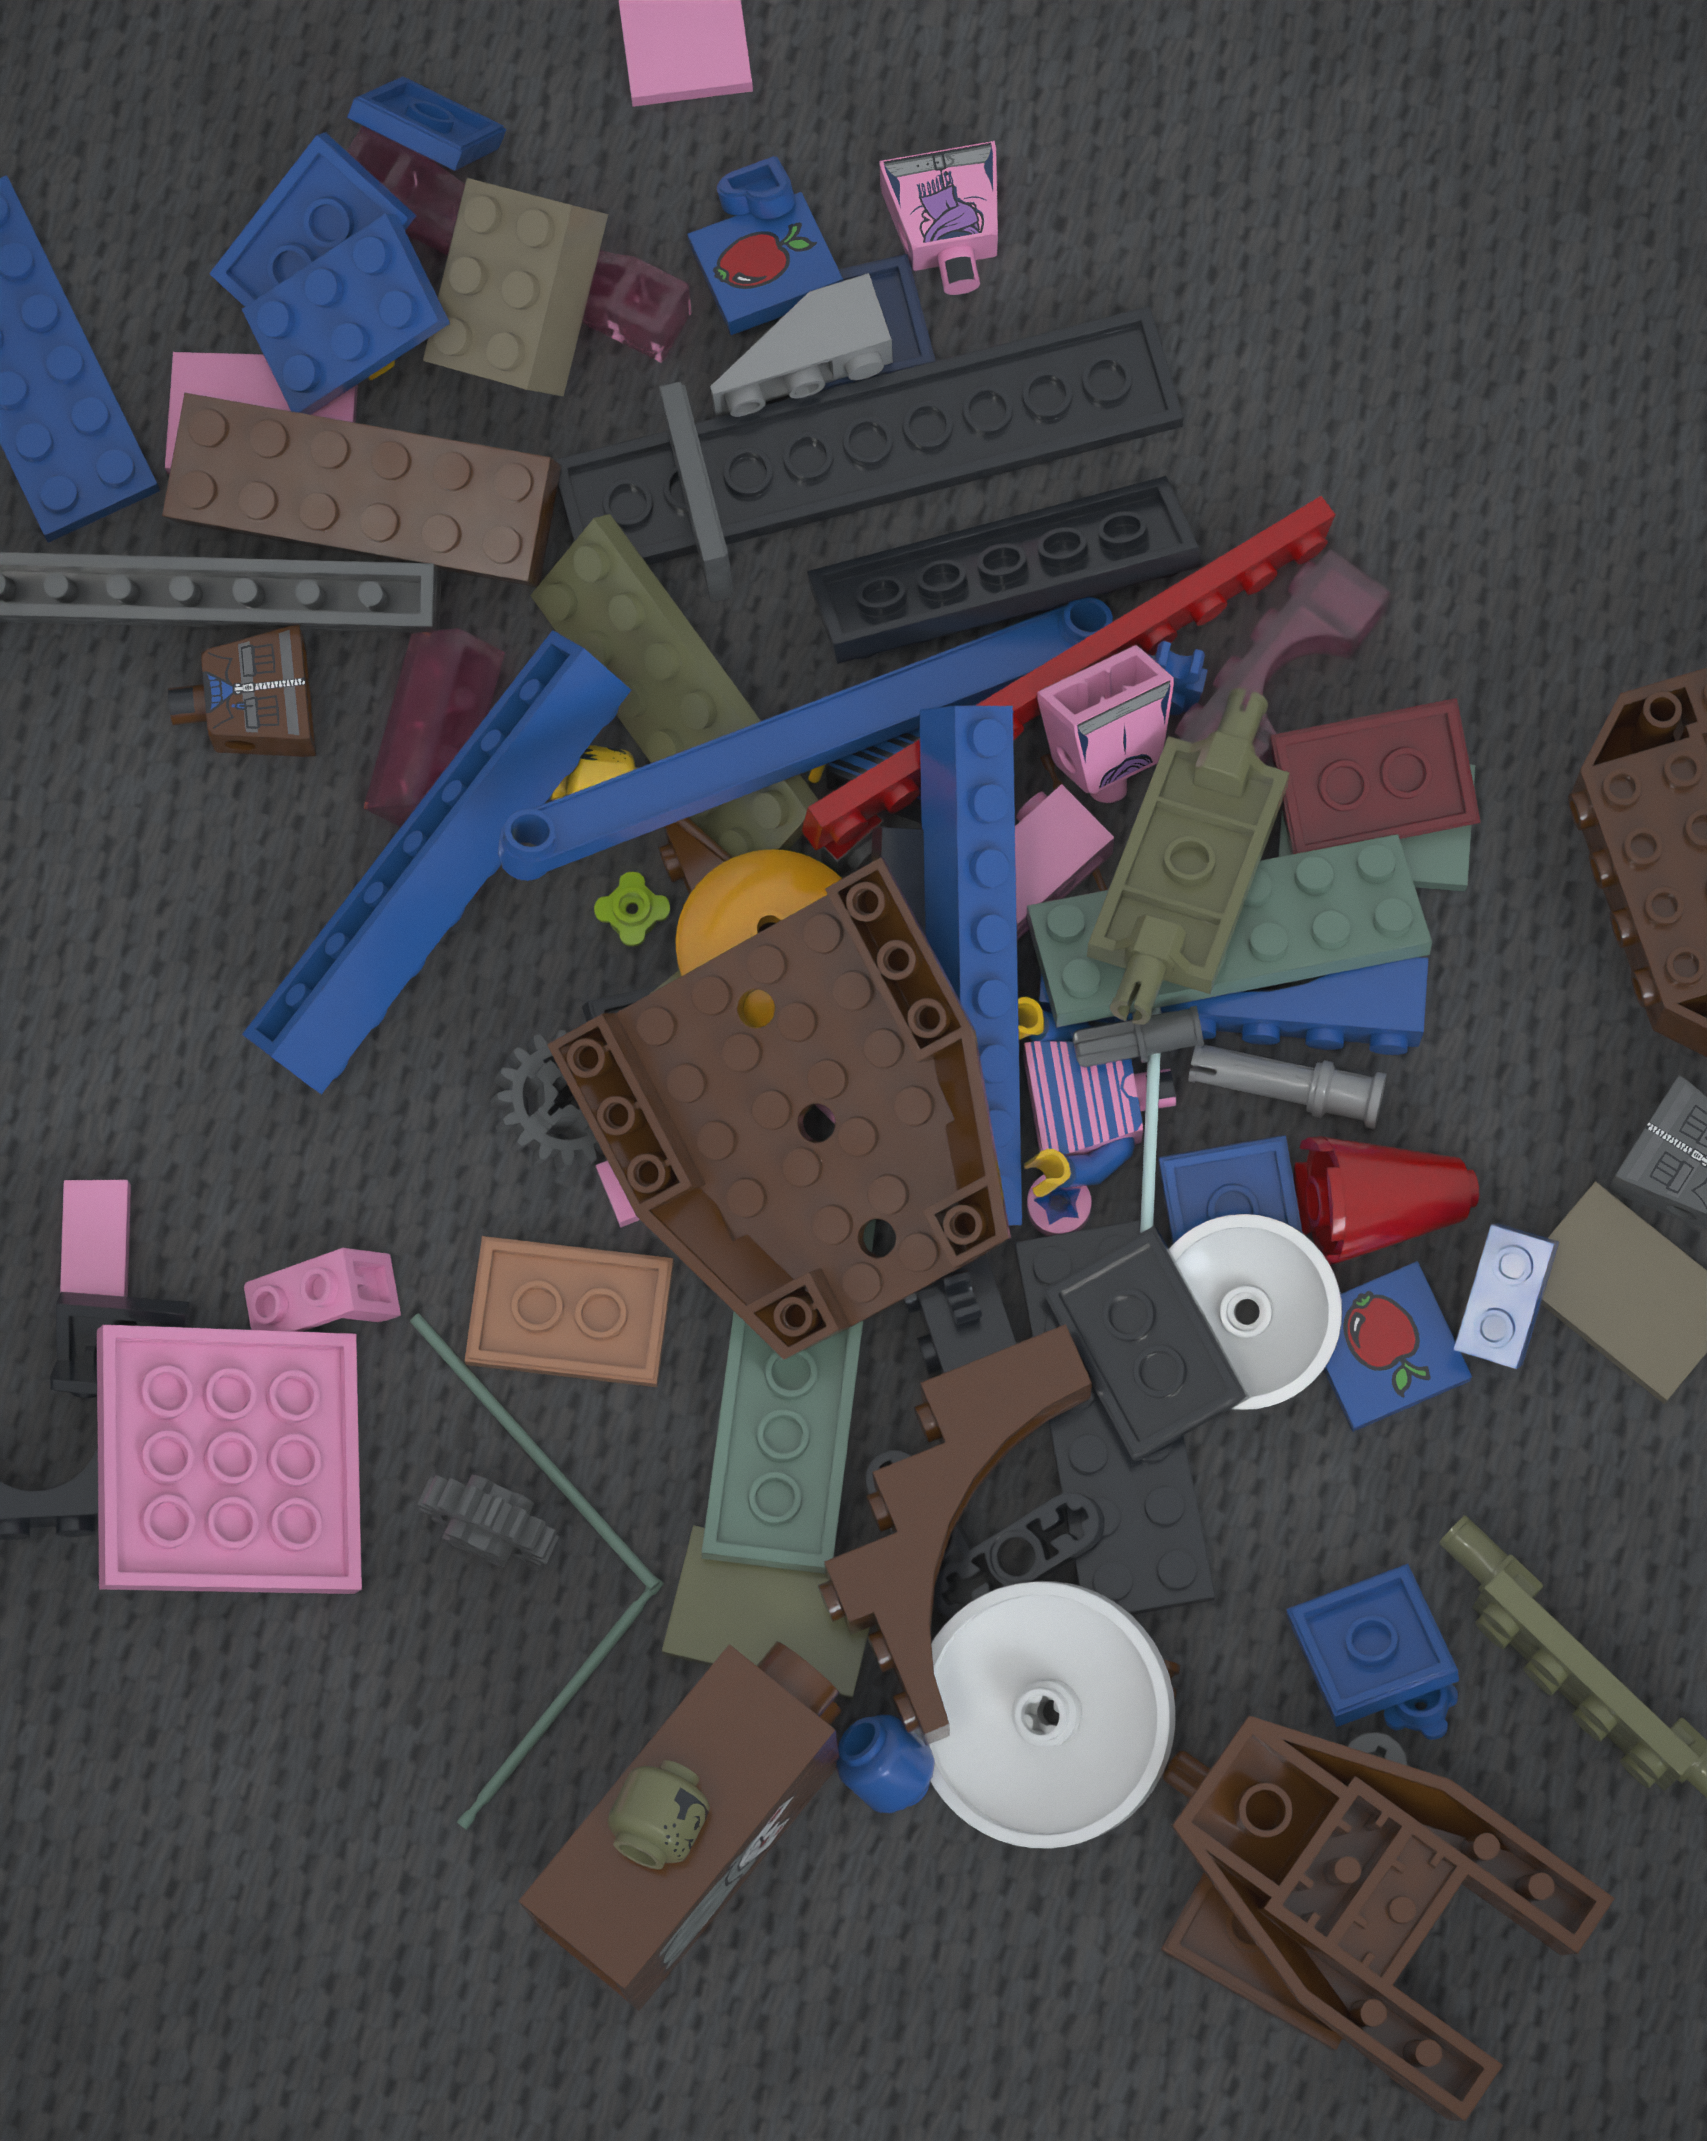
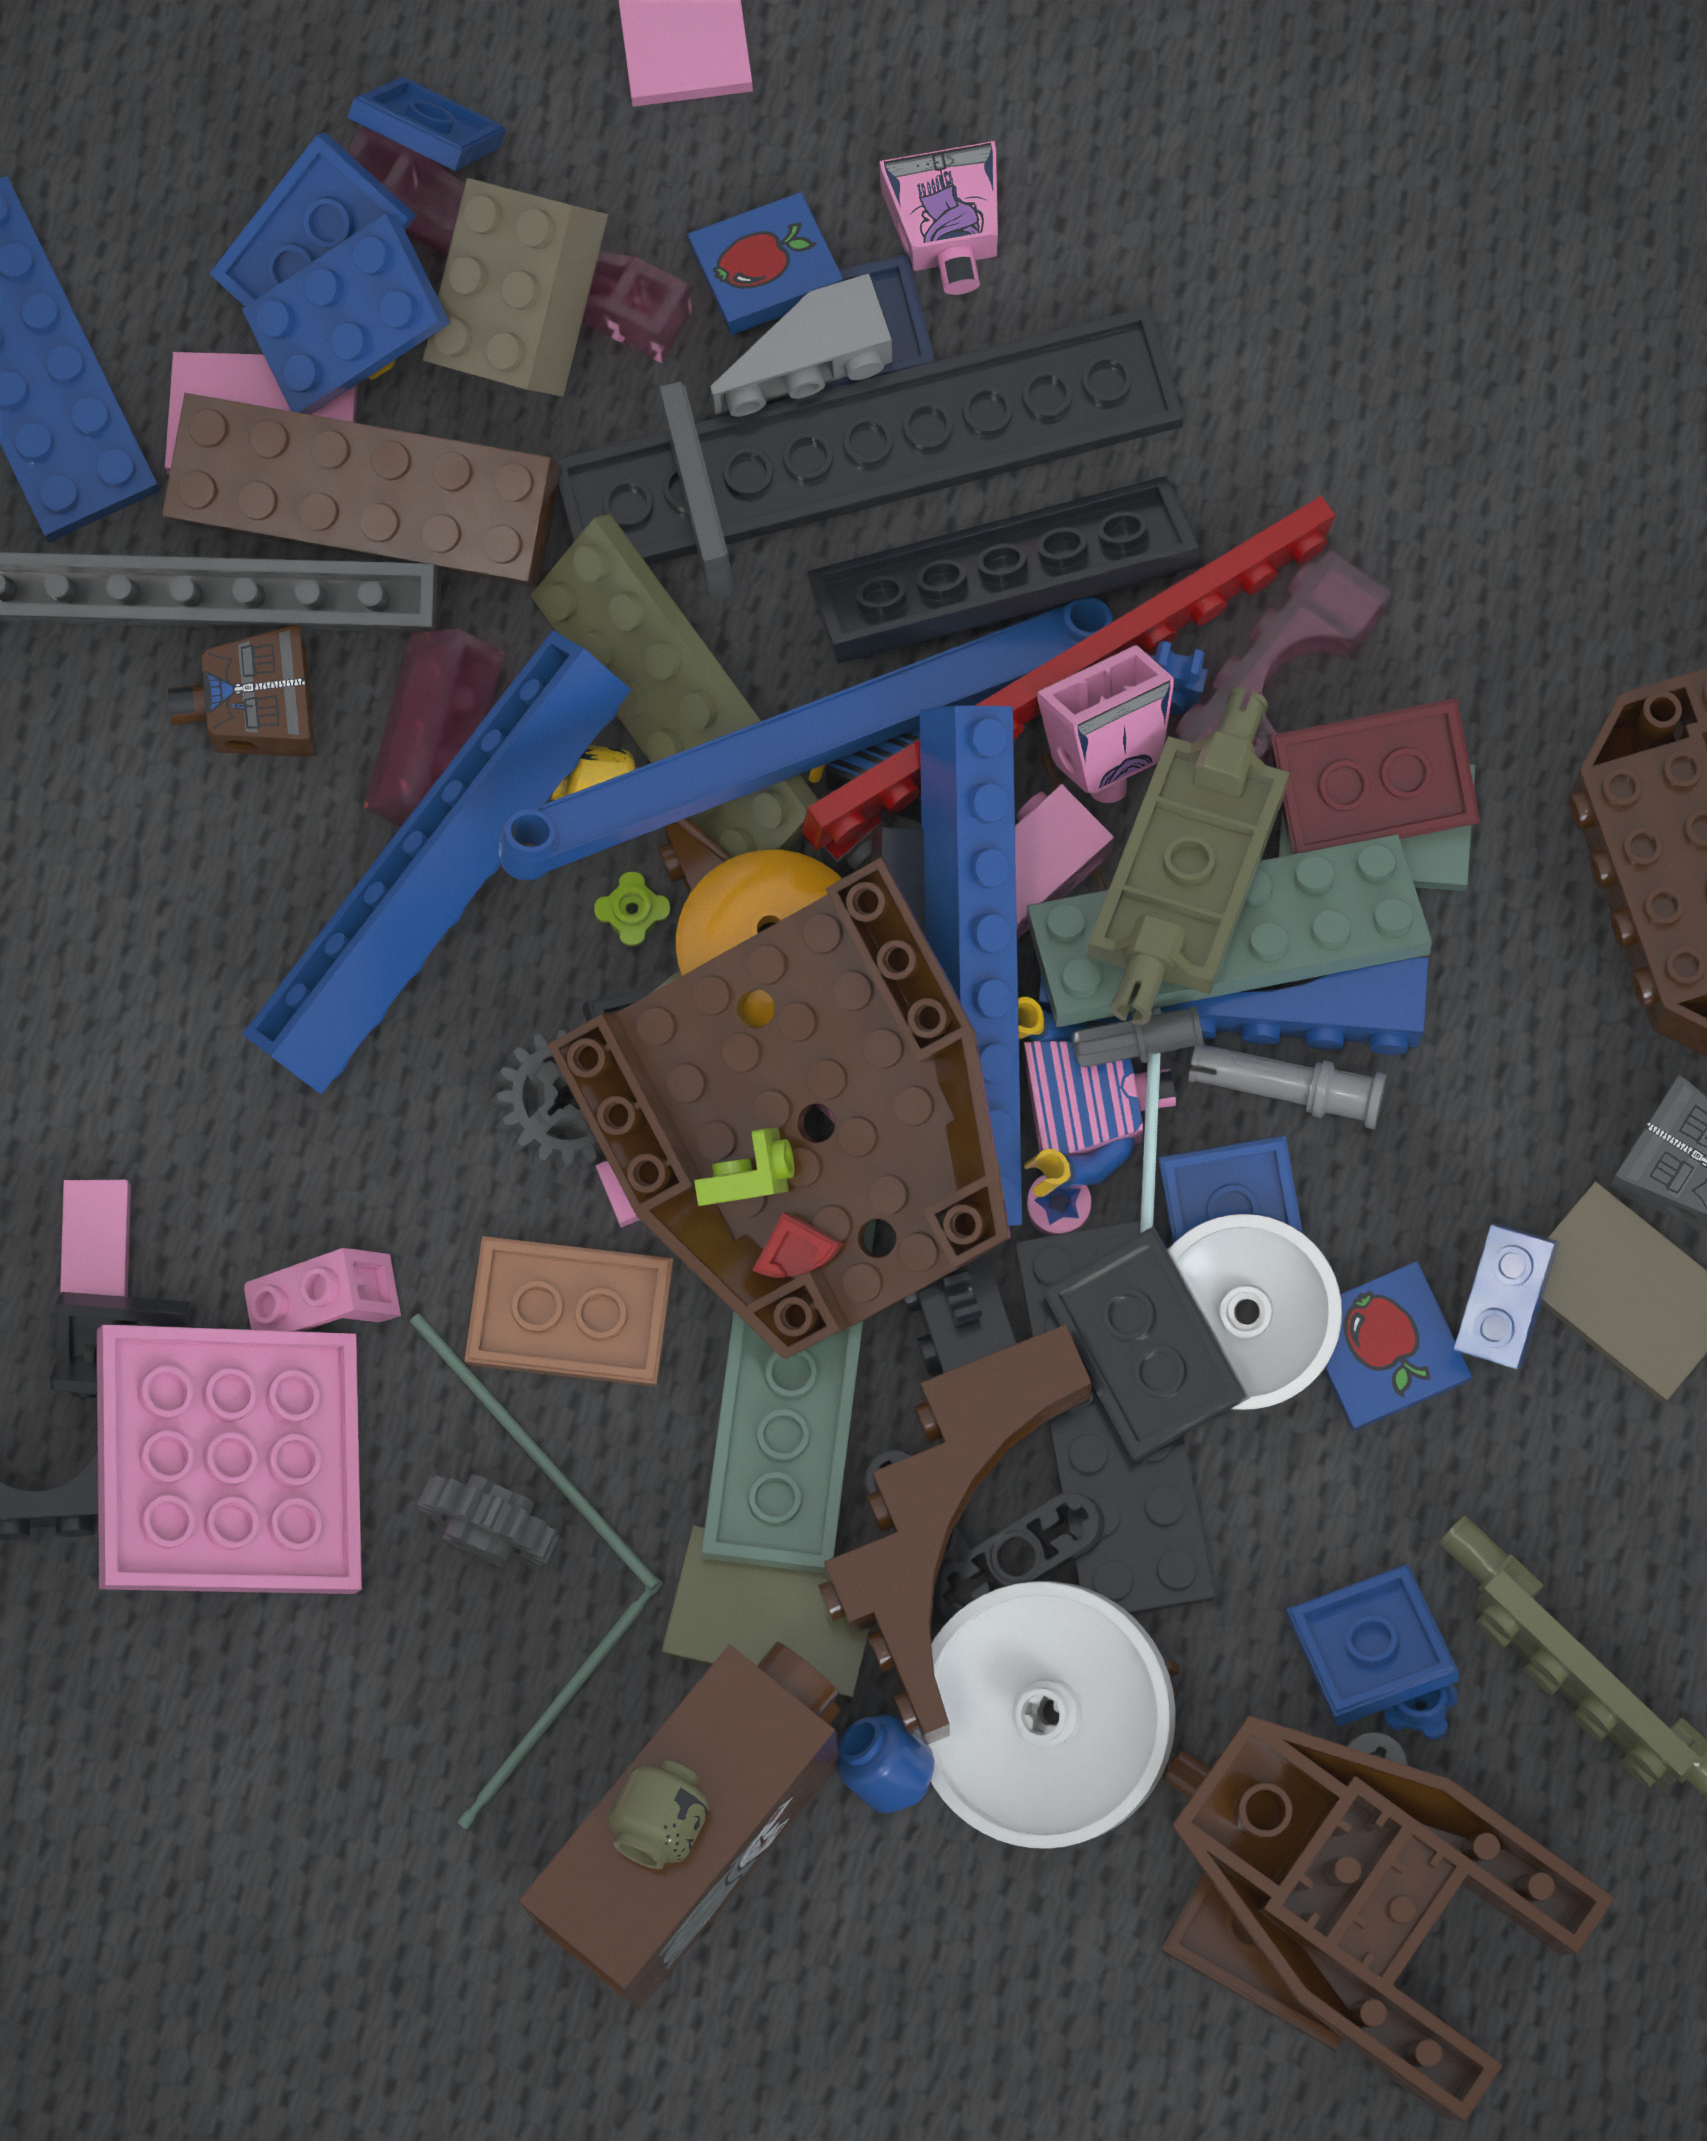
(739, 1181): none -> lime bracket
(757, 190): blue tile -> none
(795, 1249): none -> red tile
(1377, 1195): red cone -> none

